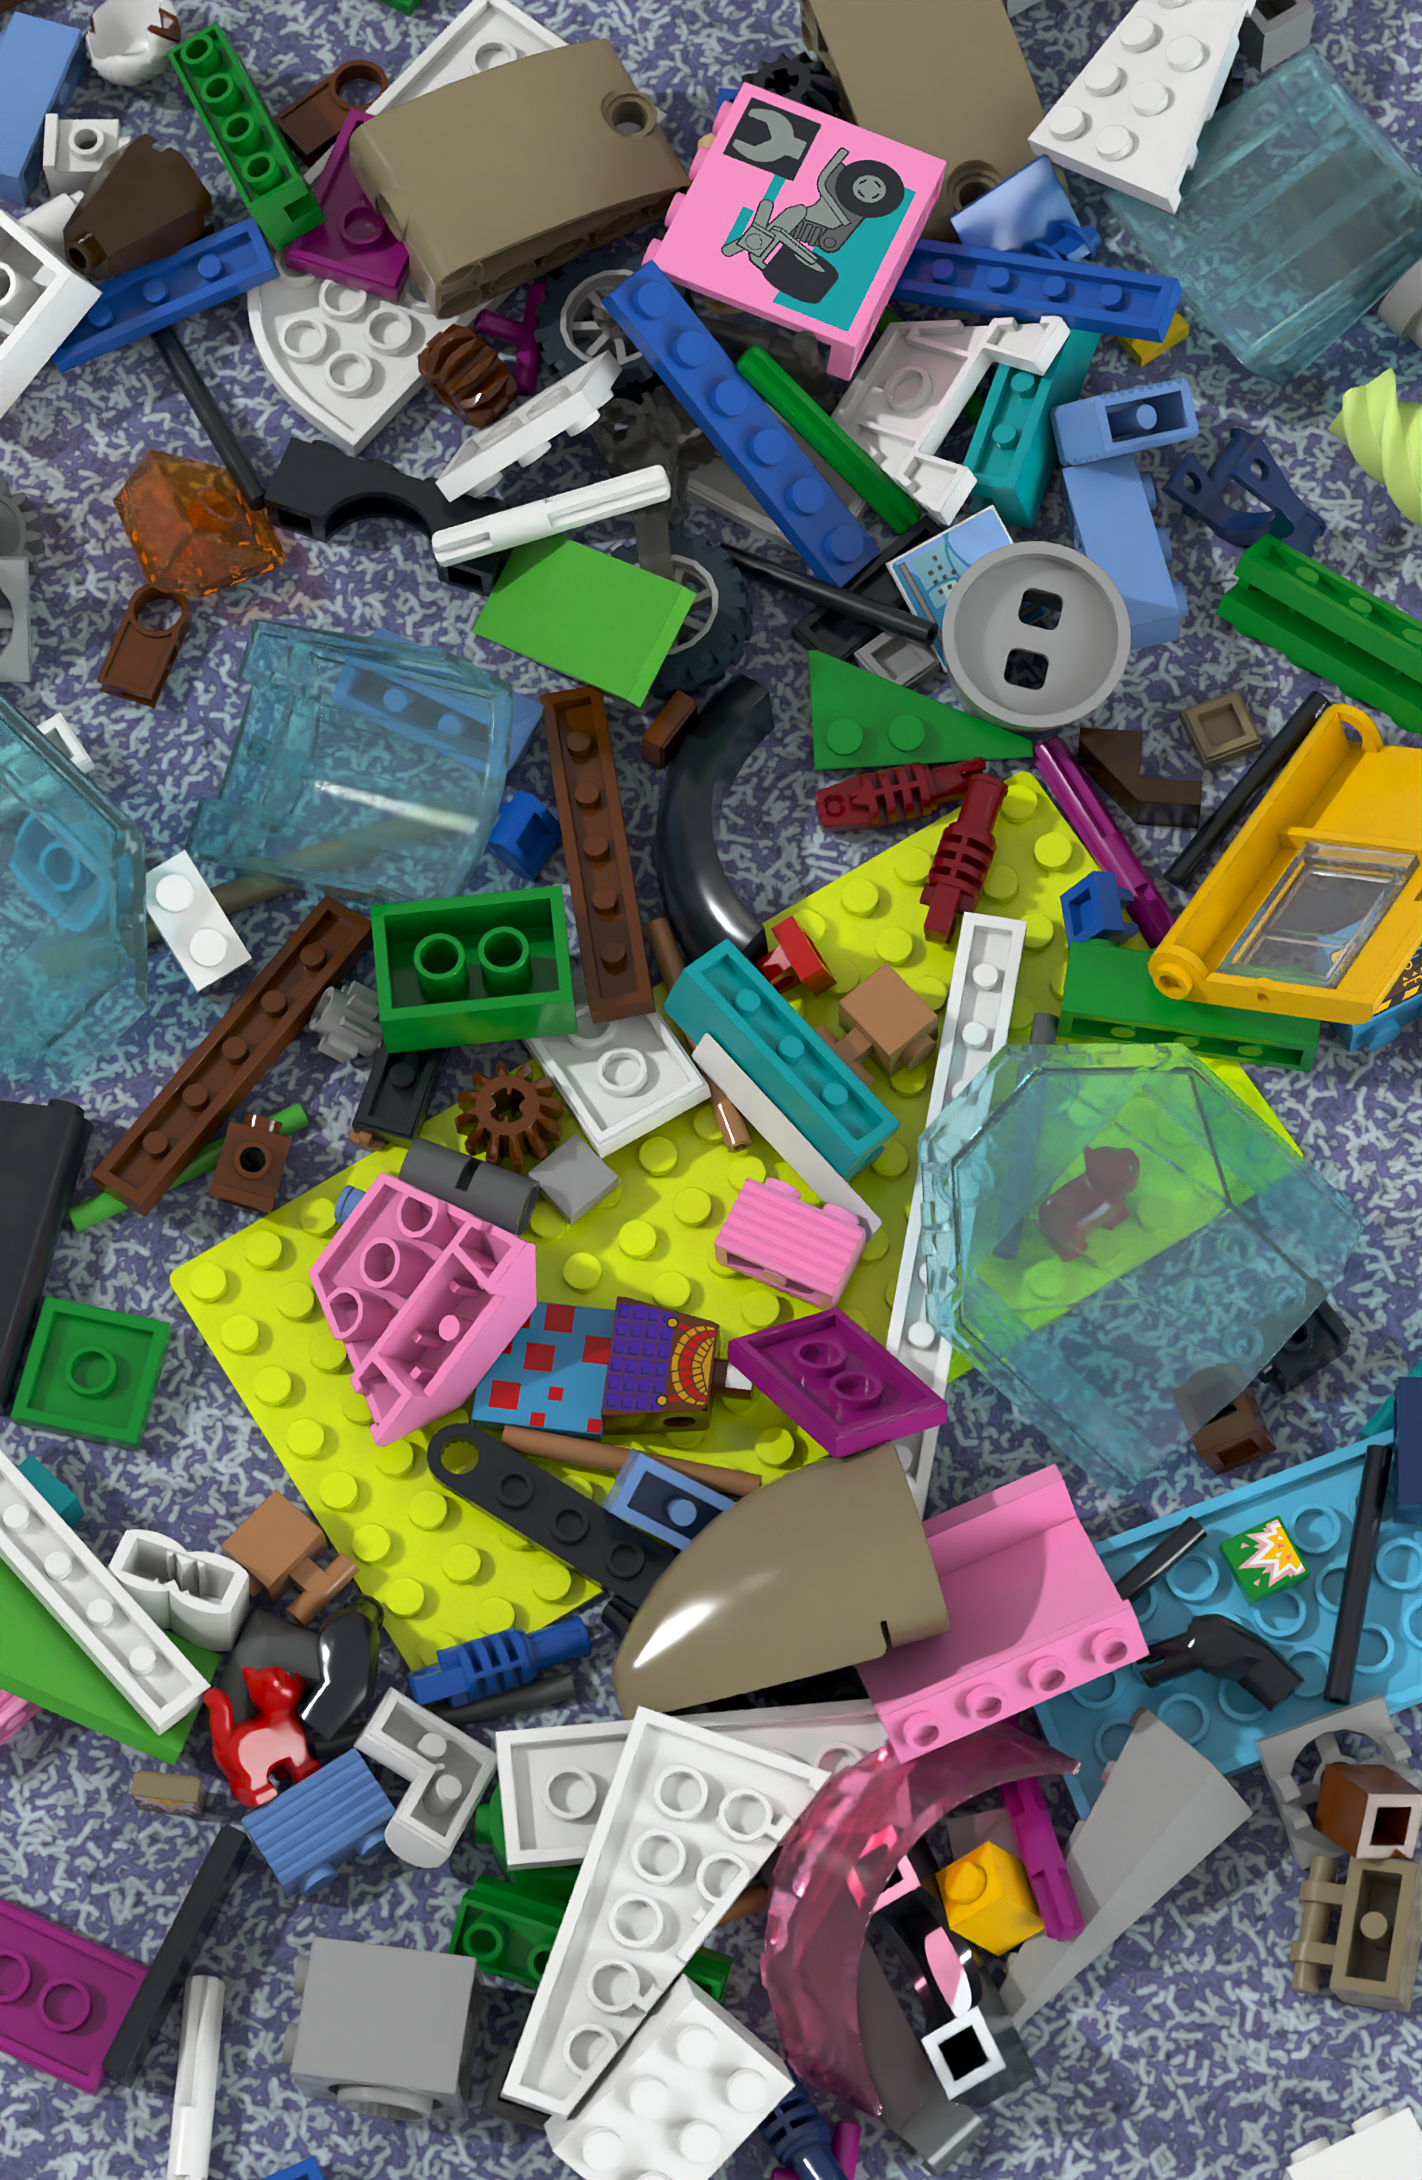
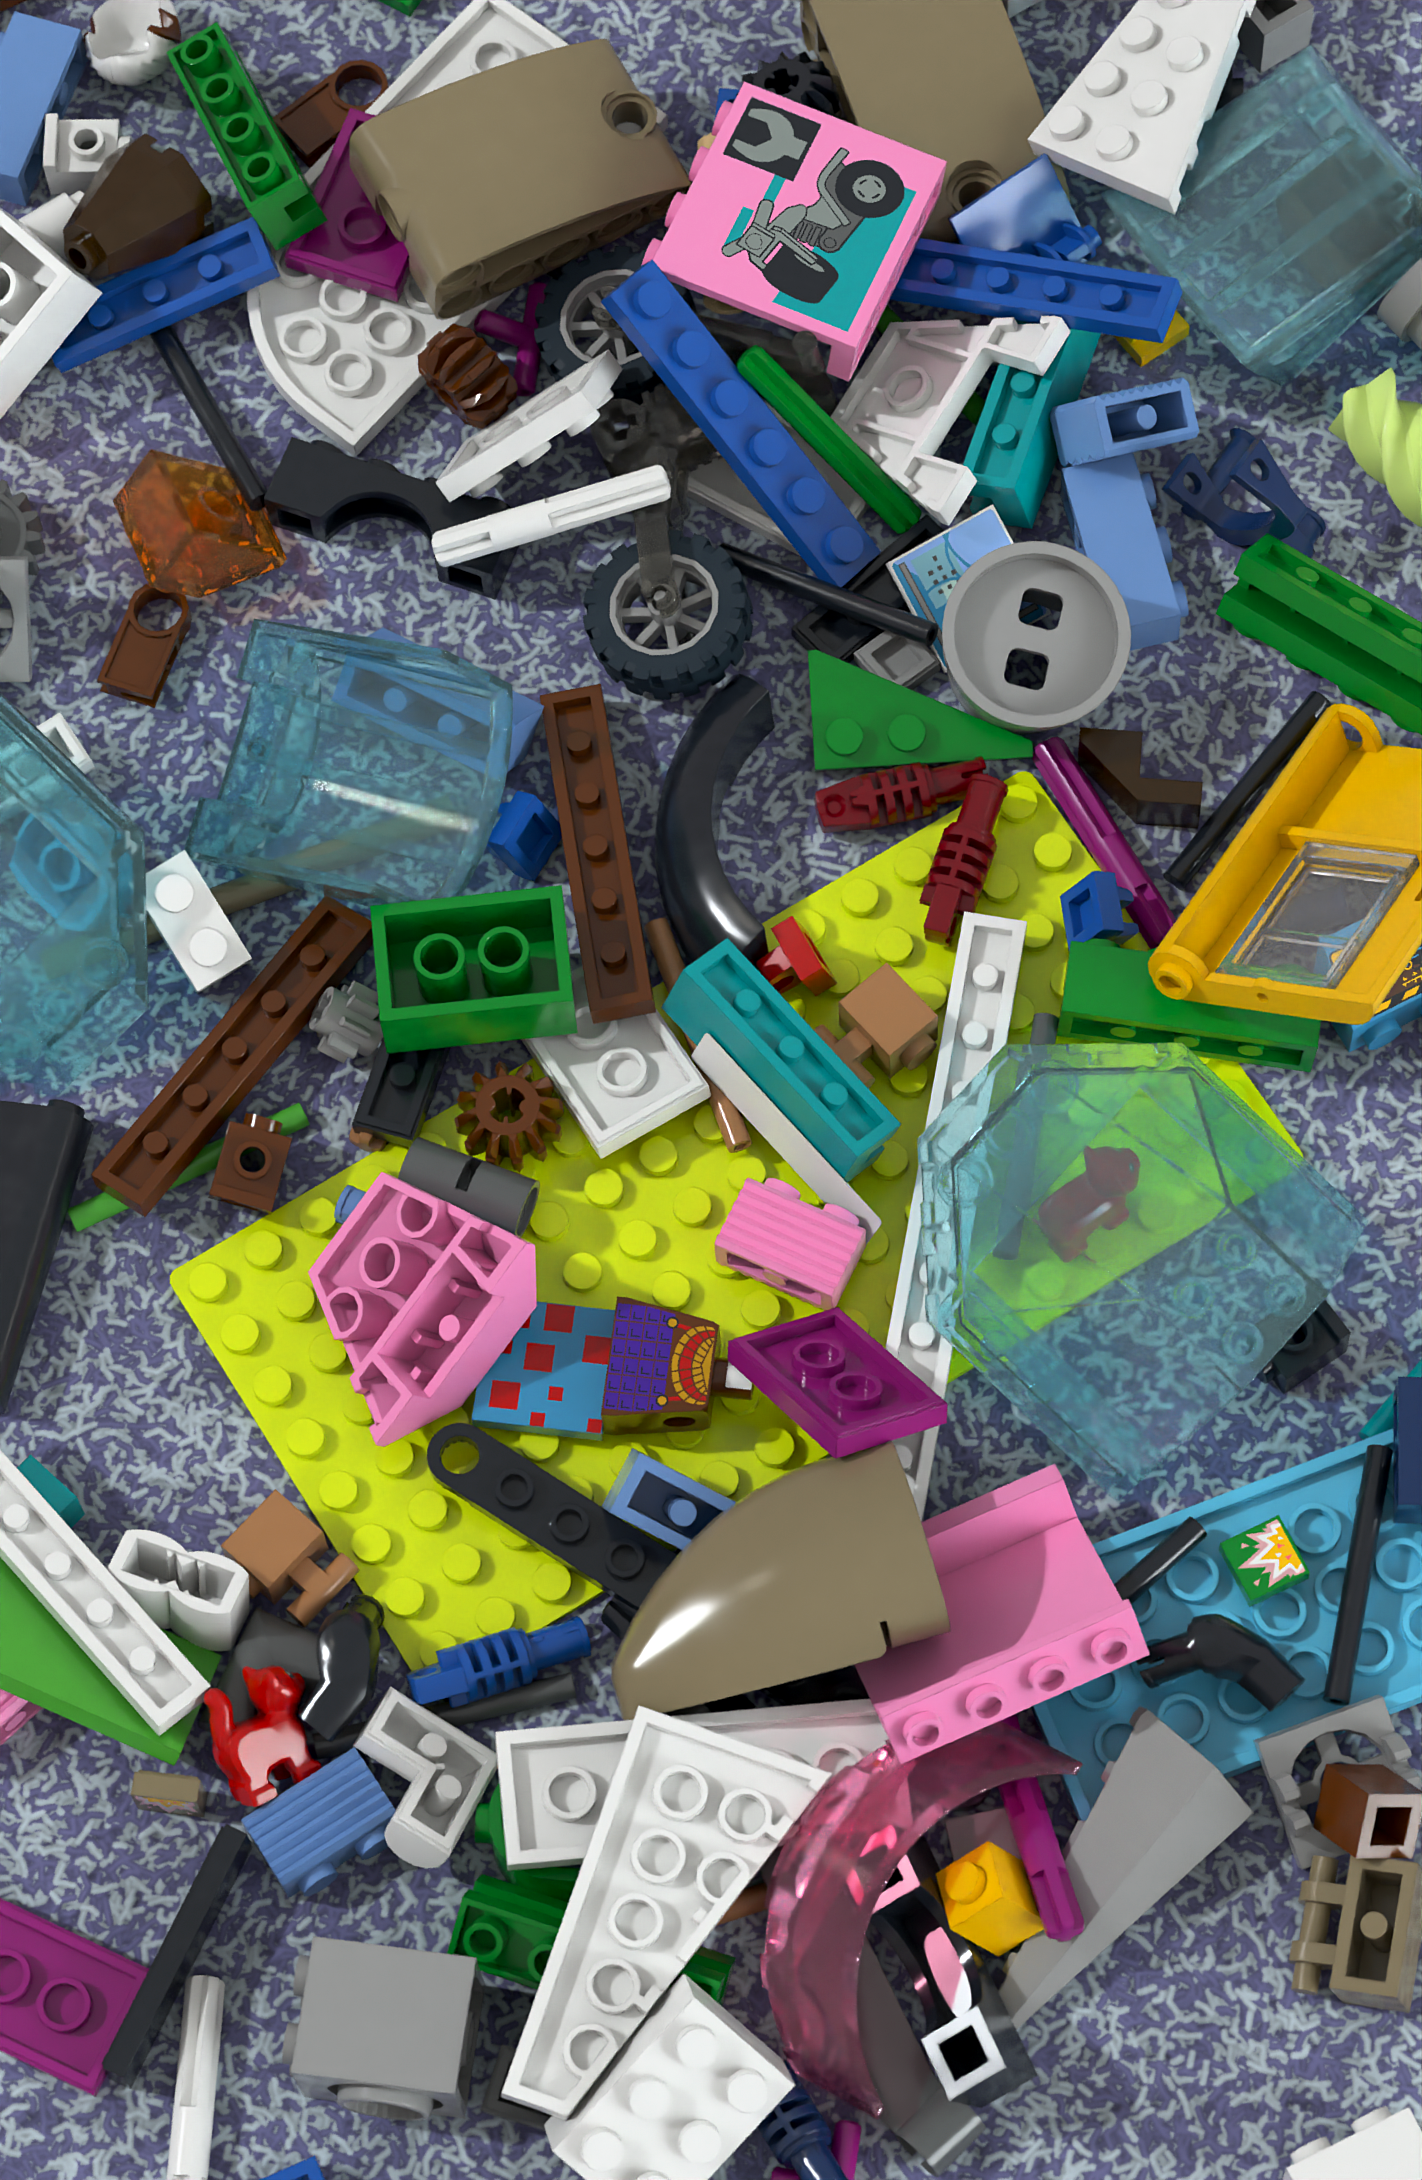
(91, 1373): green plate -> none
(574, 1179): light grey tile -> none
(585, 615): bright green tile -> none
(612, 1458): medium nougat bar -> none
(667, 730): reddish brown tile -> none
(1220, 730): dark tan tile -> none
(1236, 1437): reddish brown brick -> none

